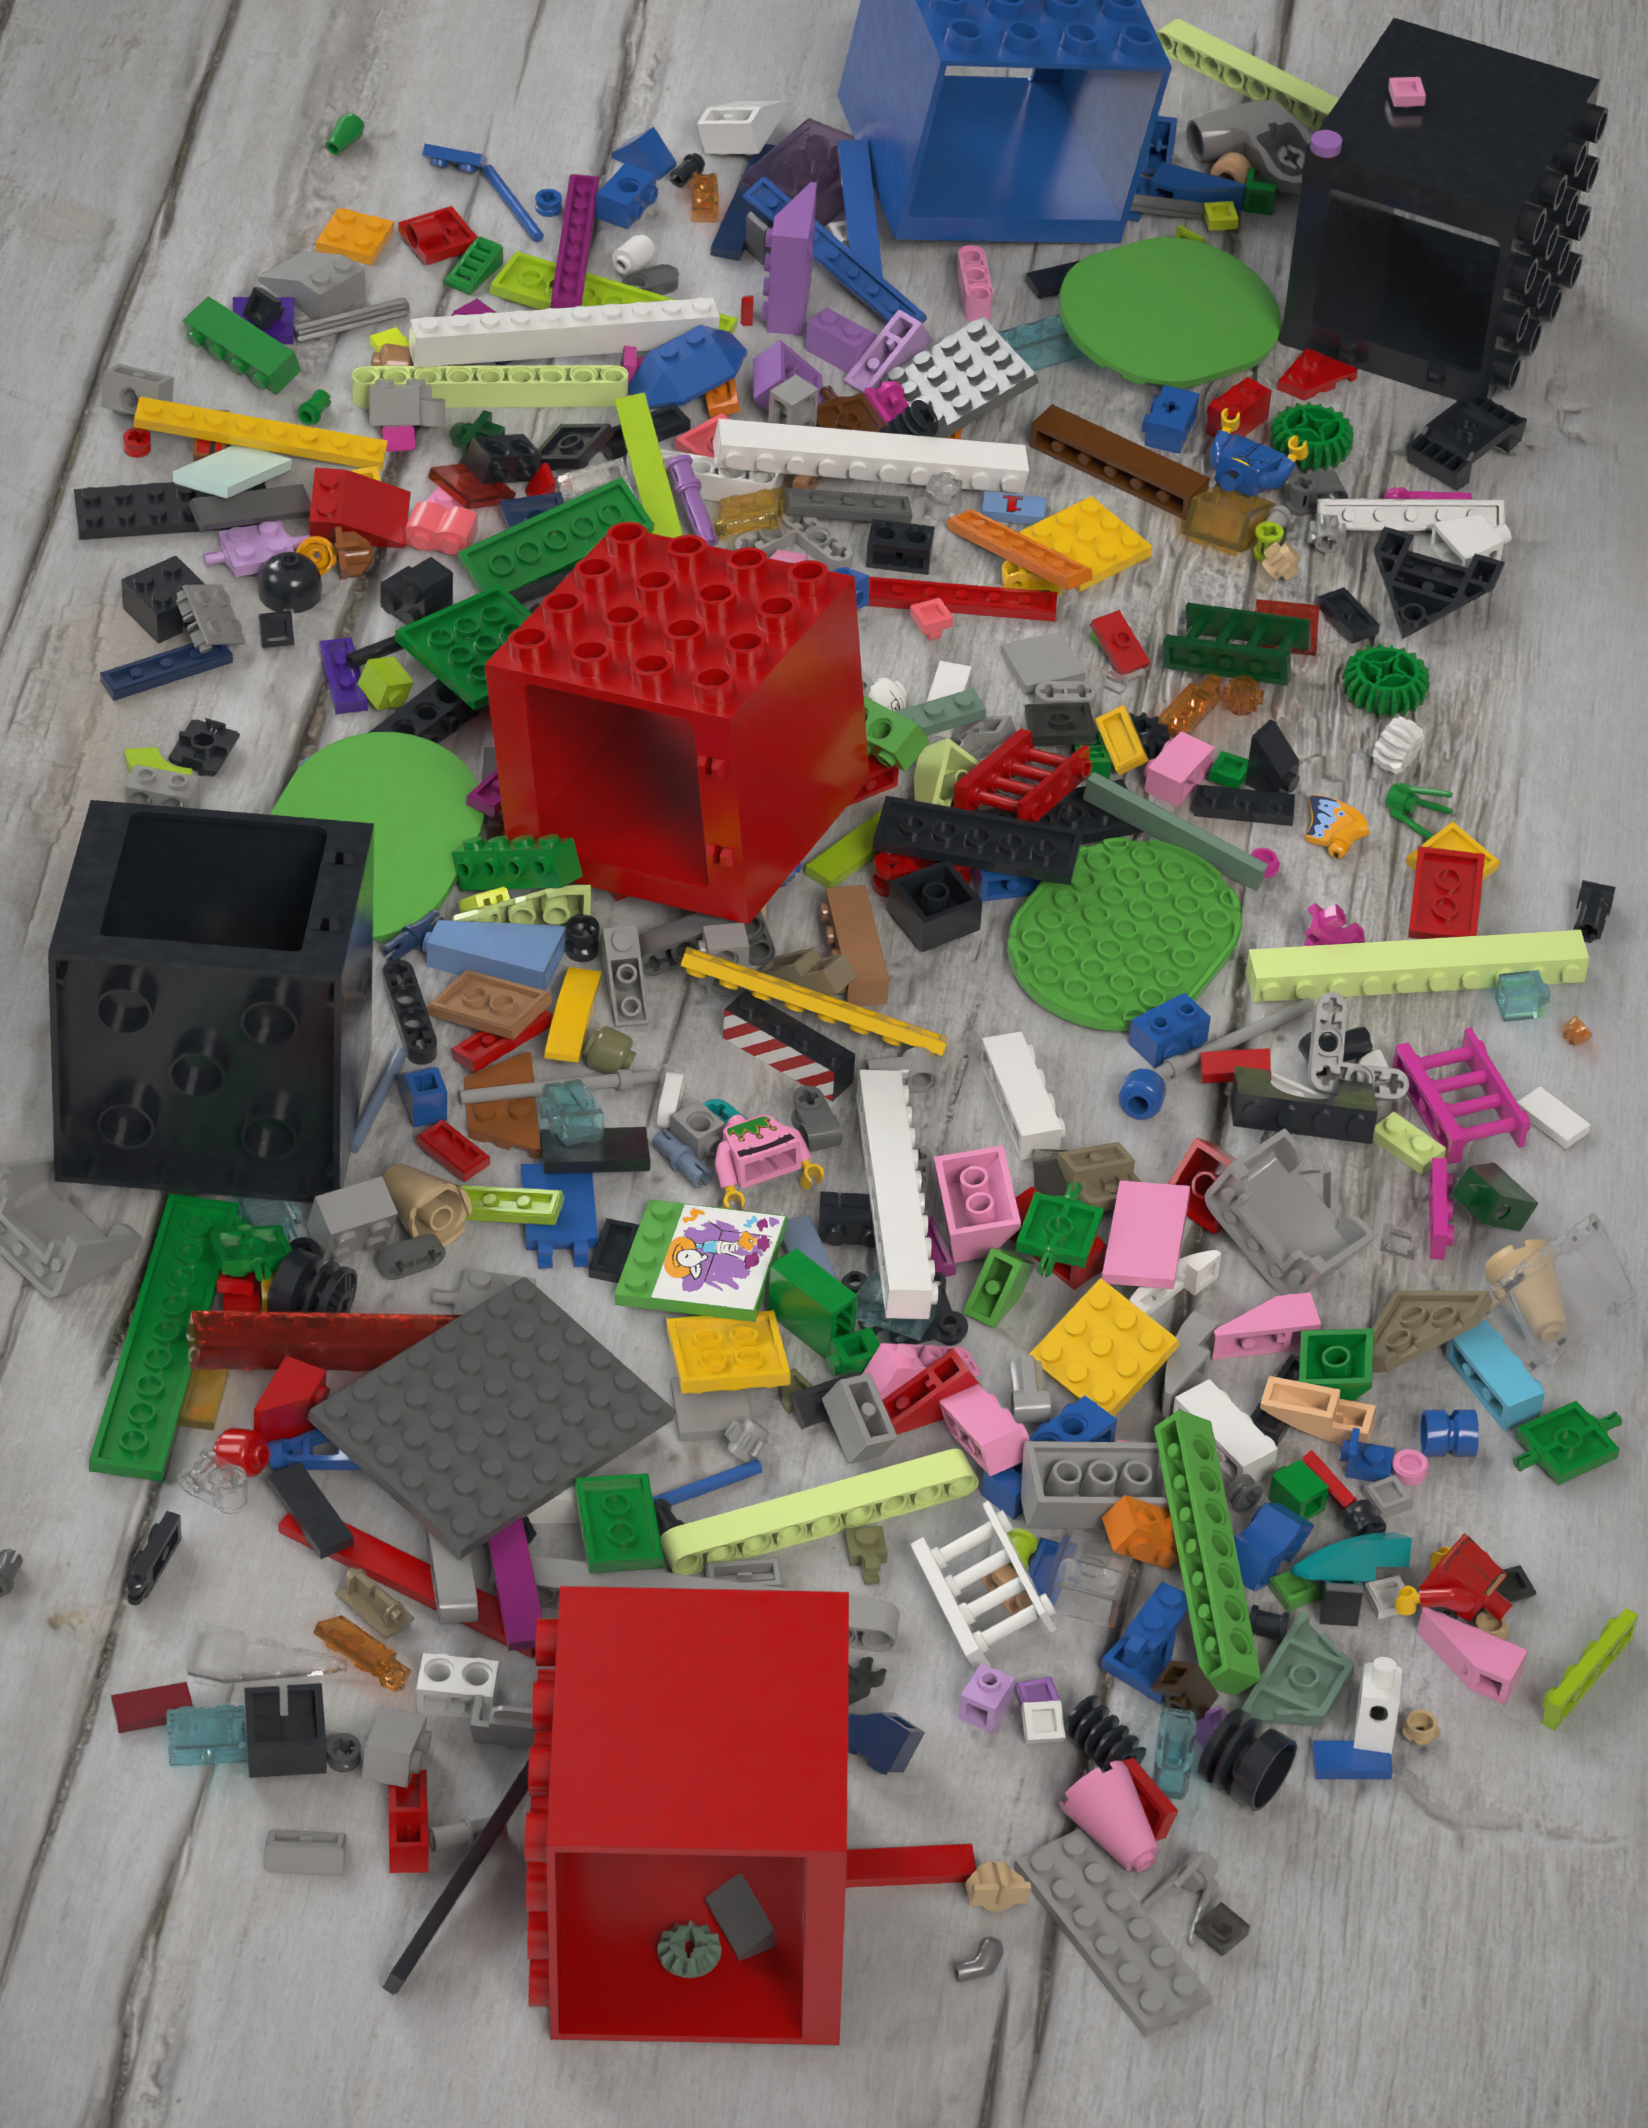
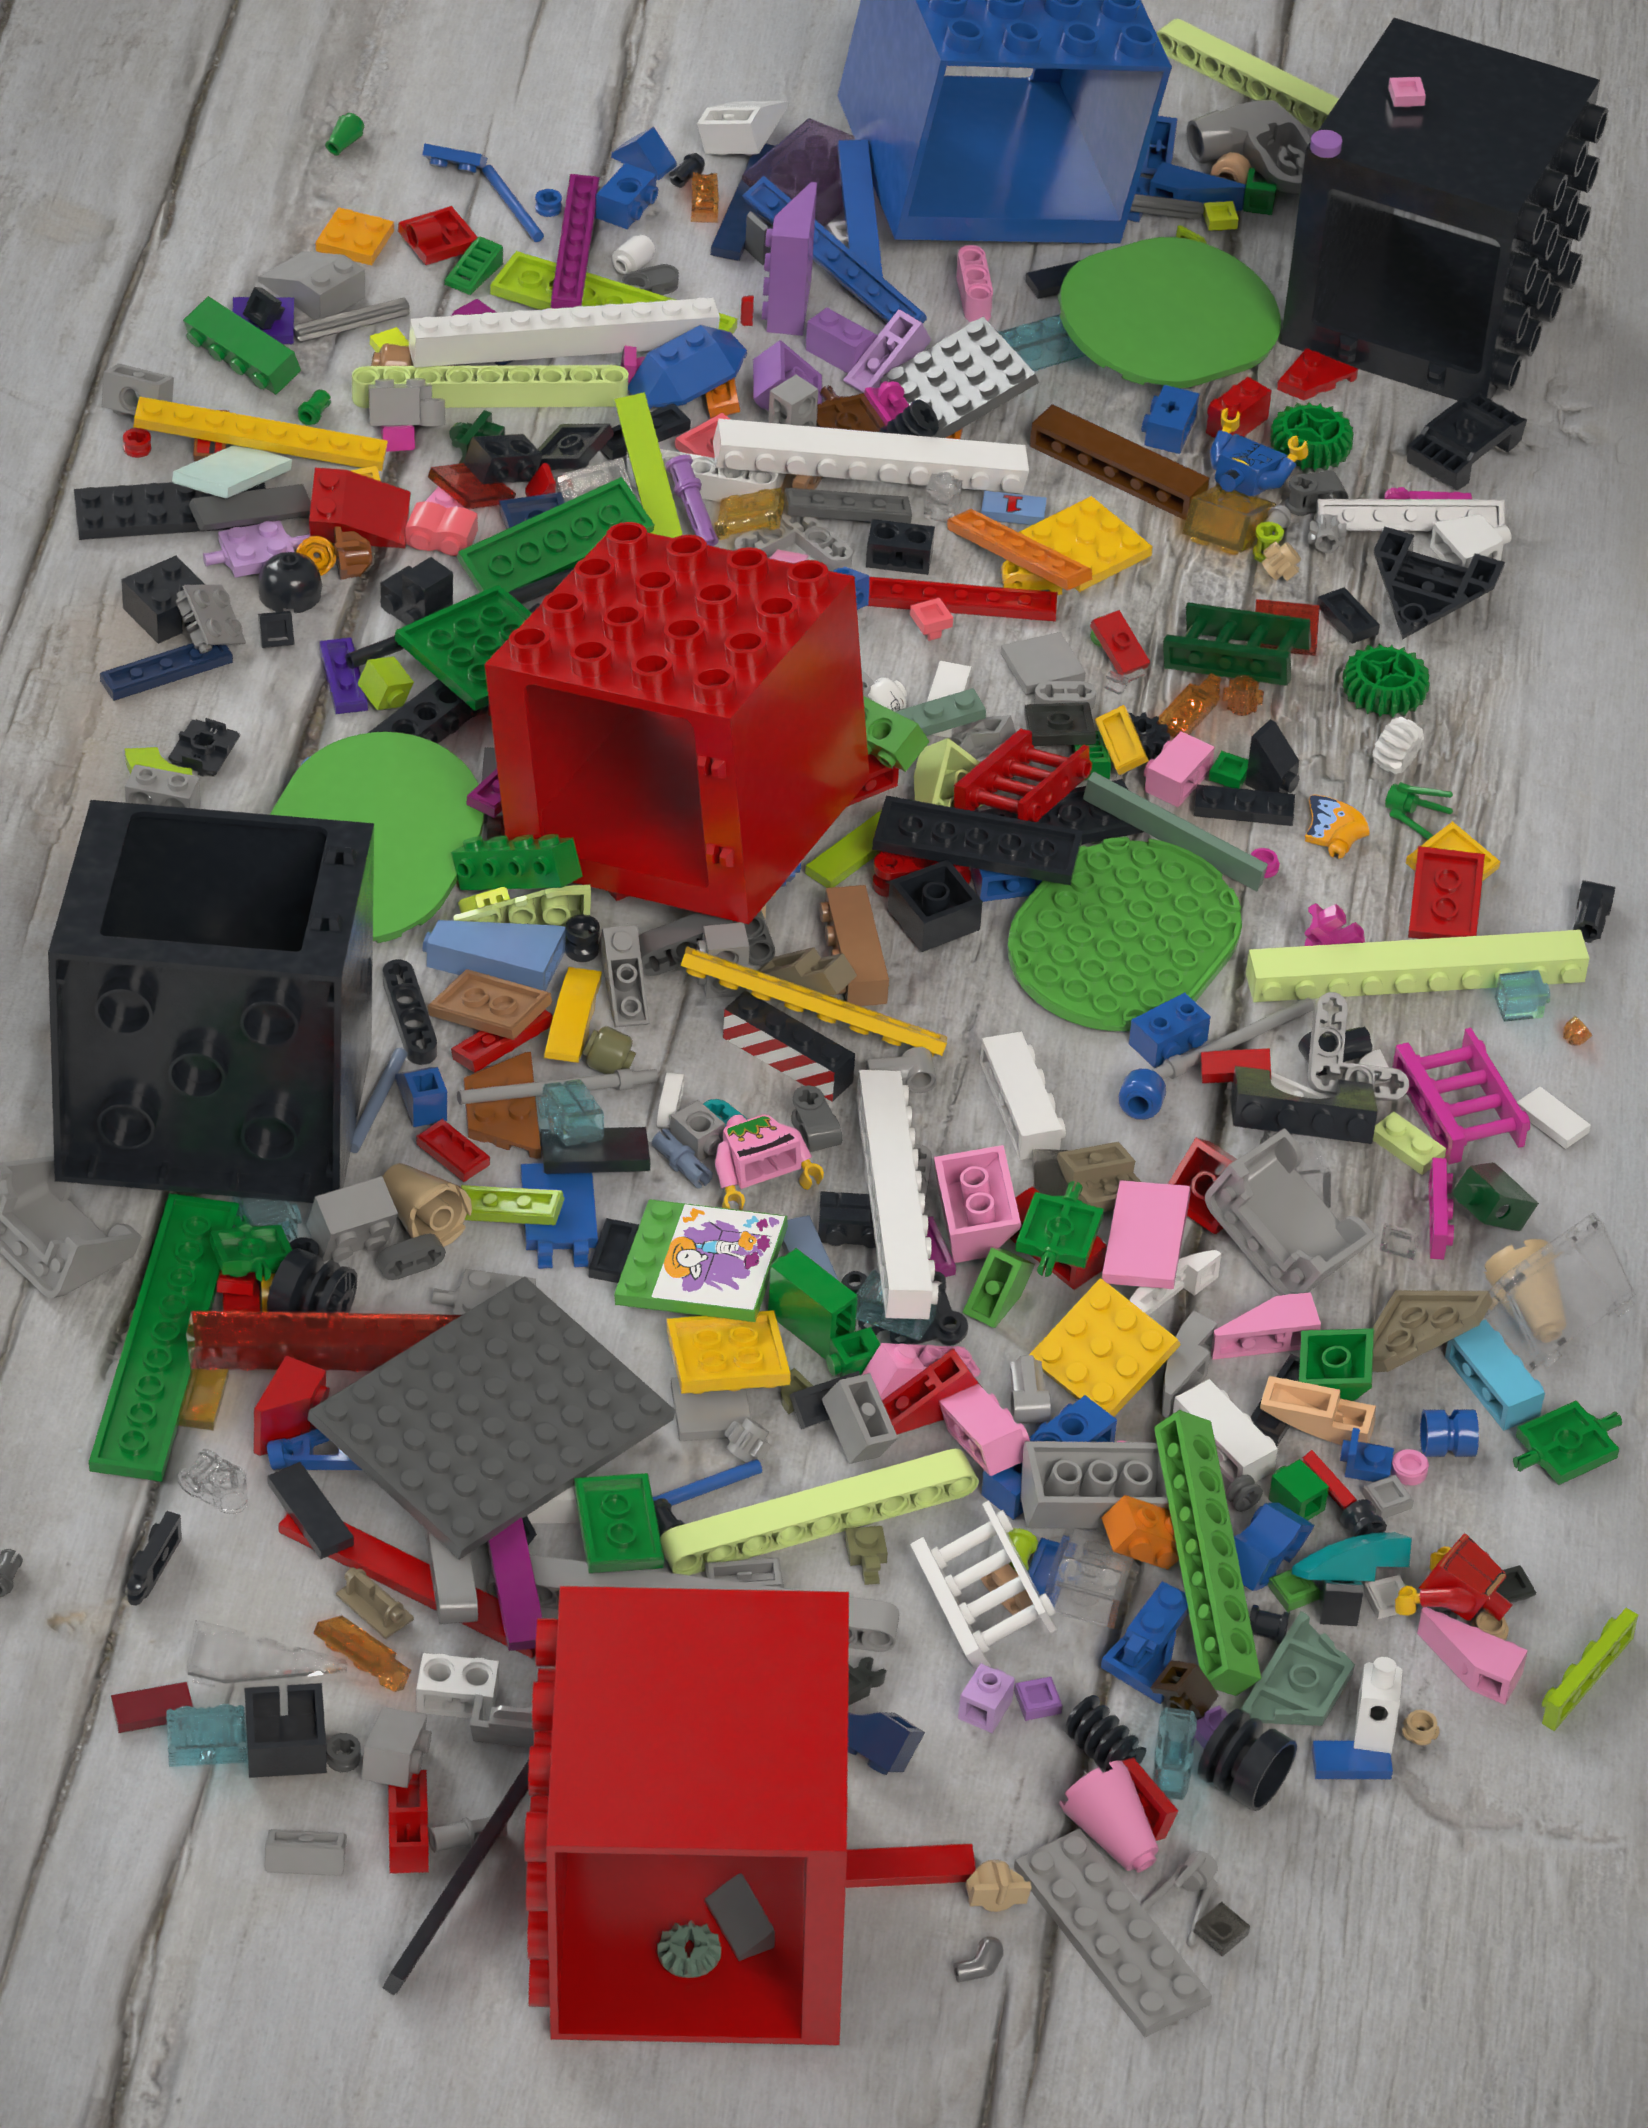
(243, 1448): red head -> none
(411, 937): dark blue pin -> none
(1043, 1722): white plate -> none

